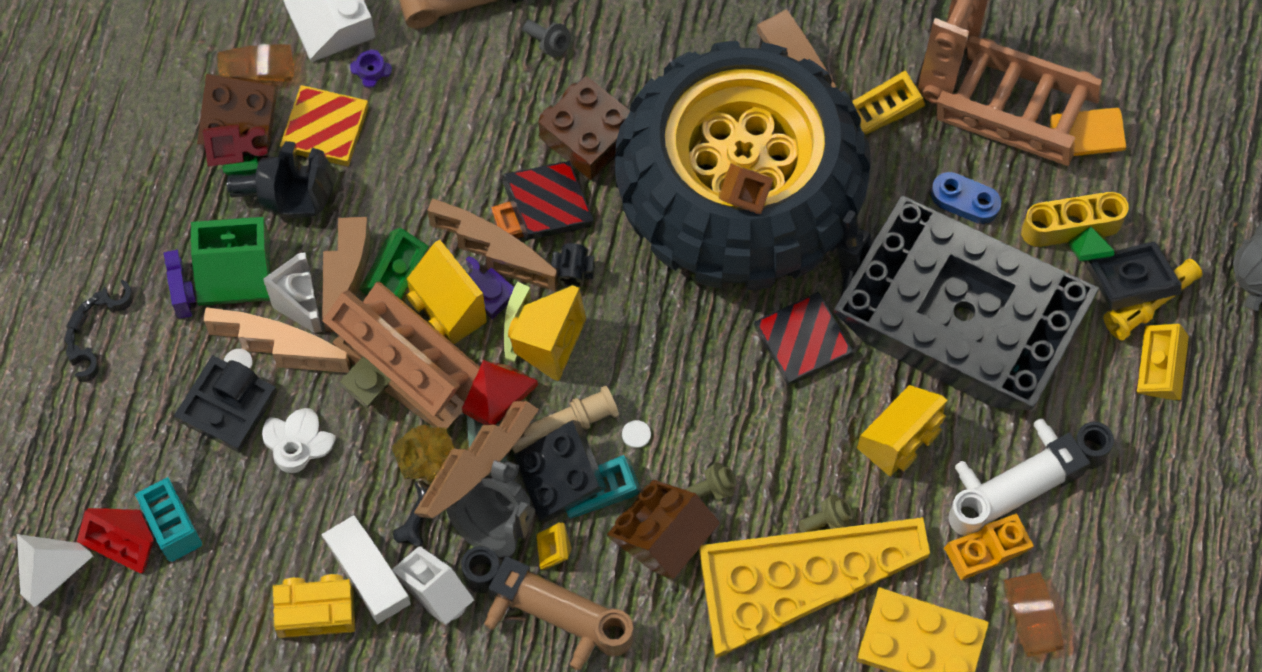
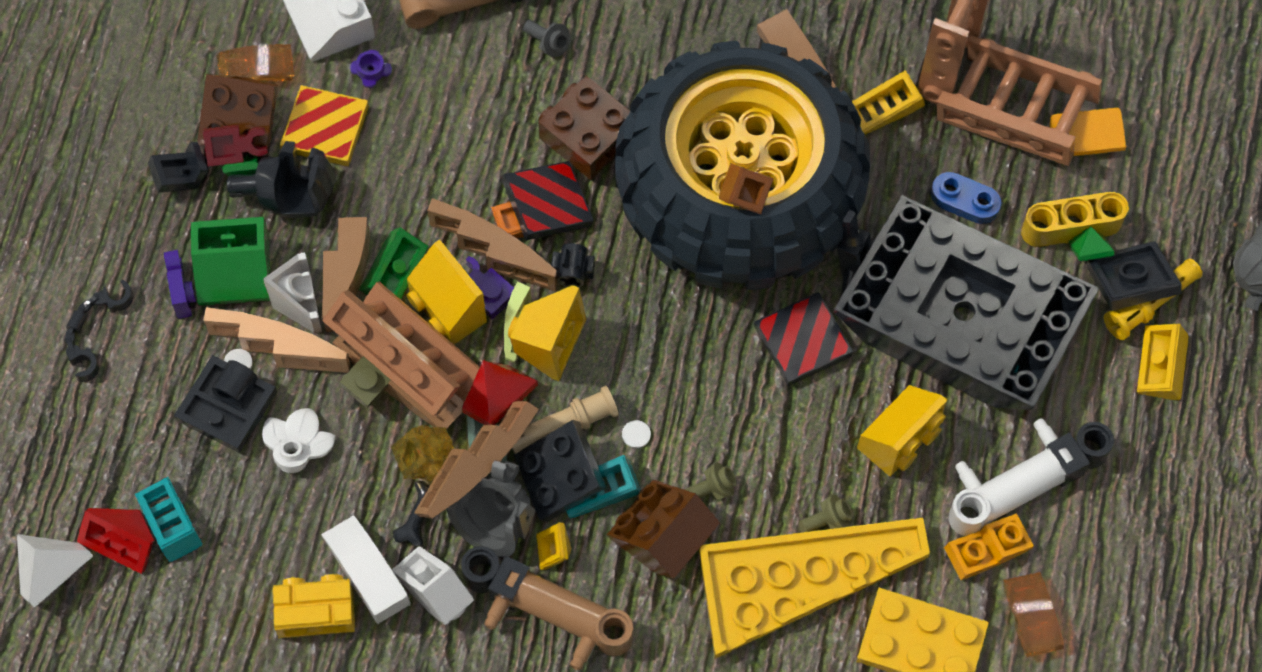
(179, 170): none -> black bracket

